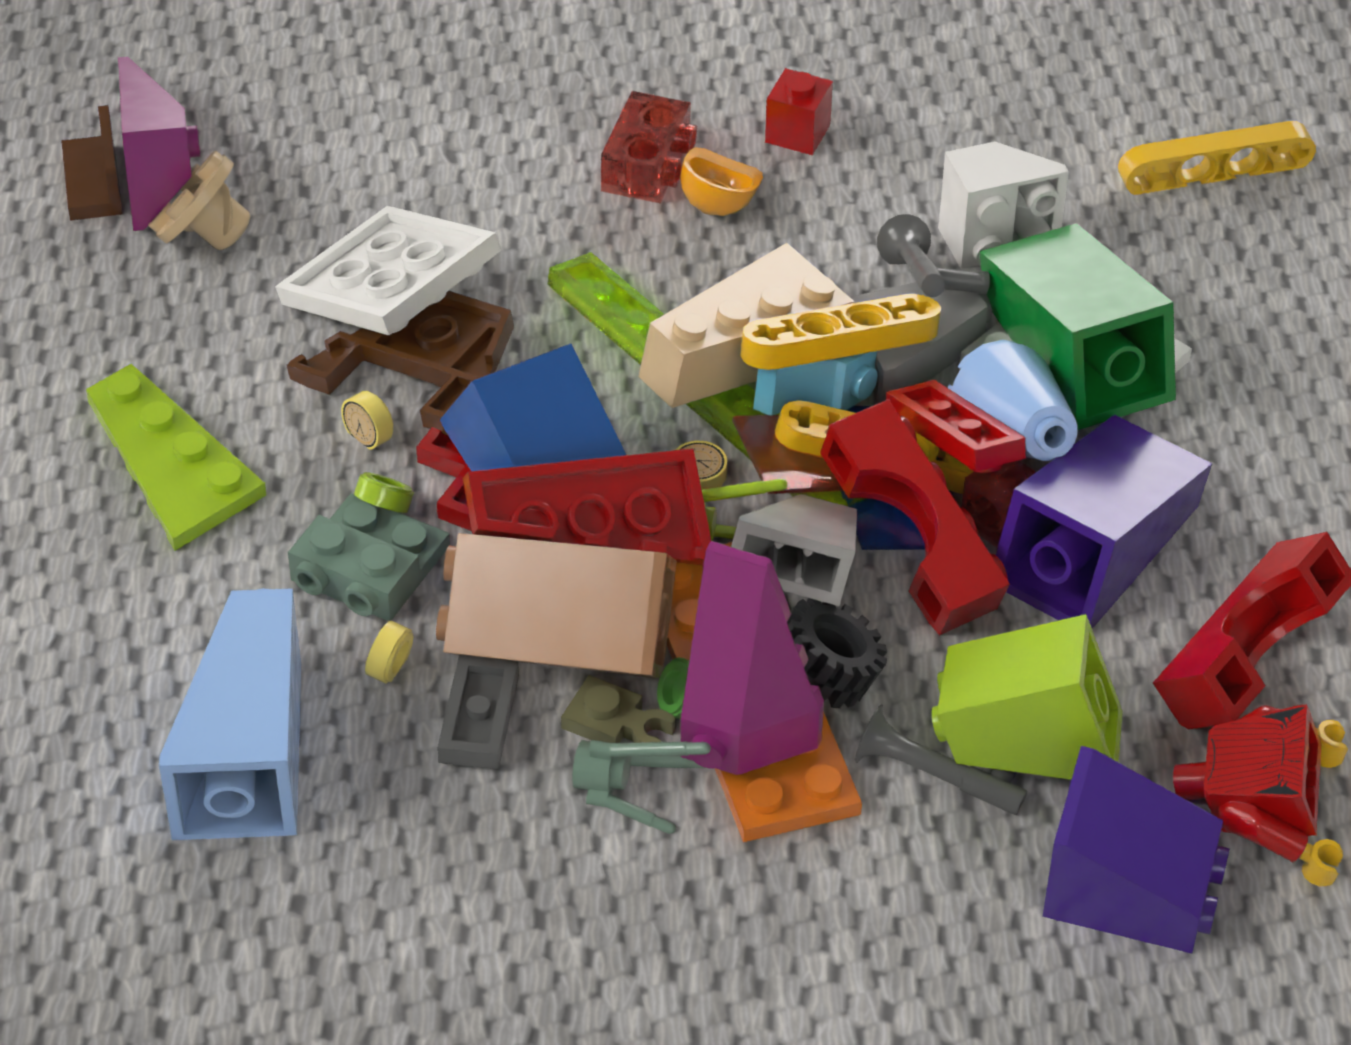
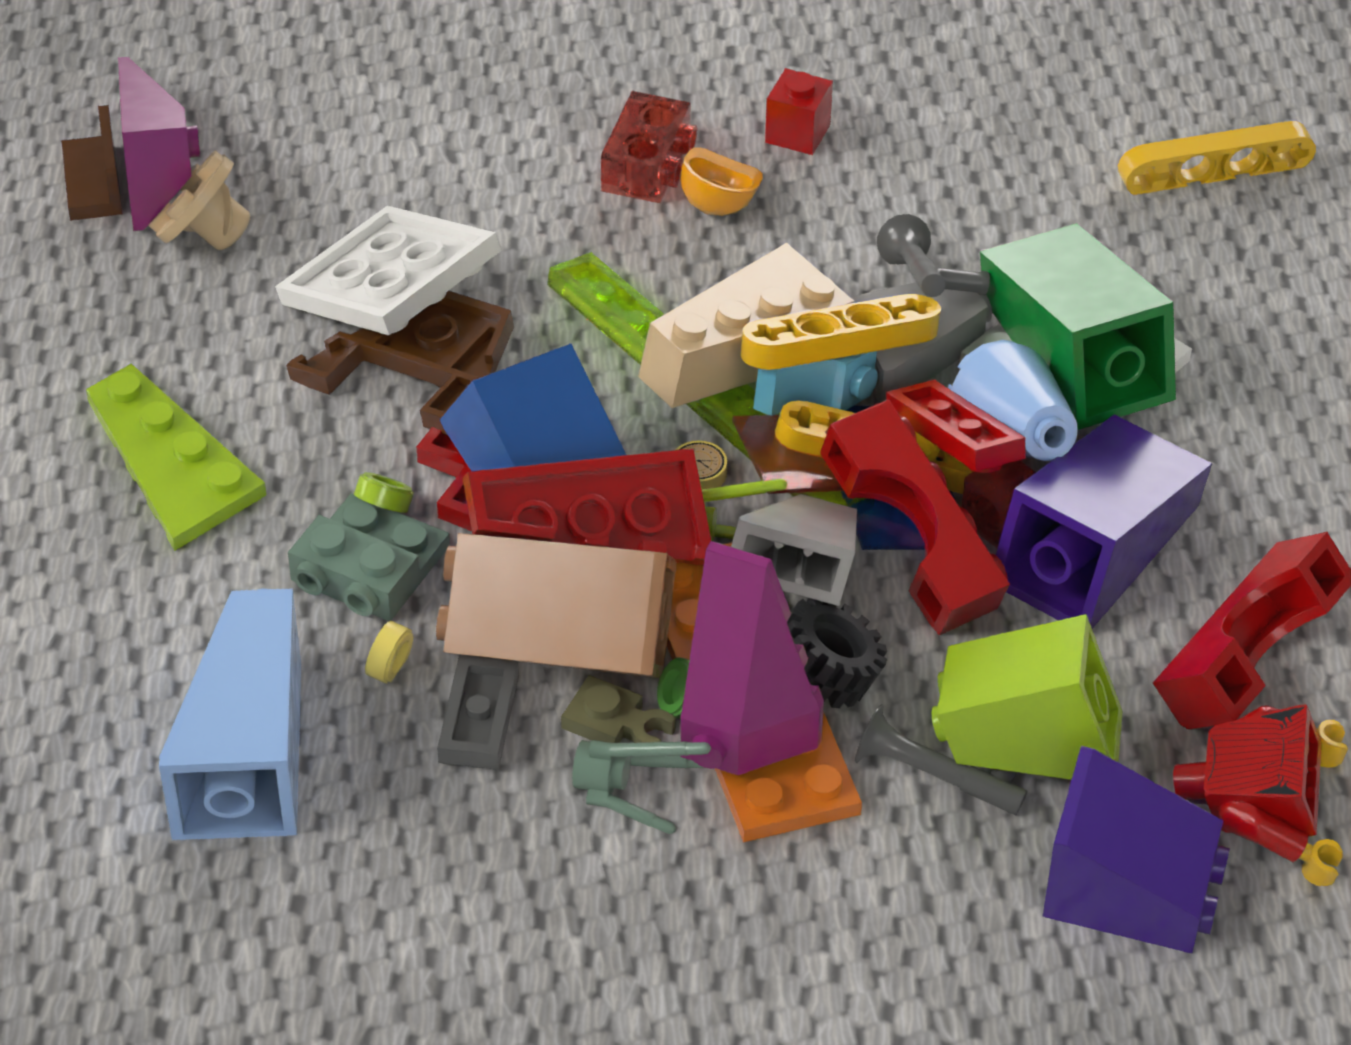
(367, 419): tile -> none
(998, 197): white slope -> none

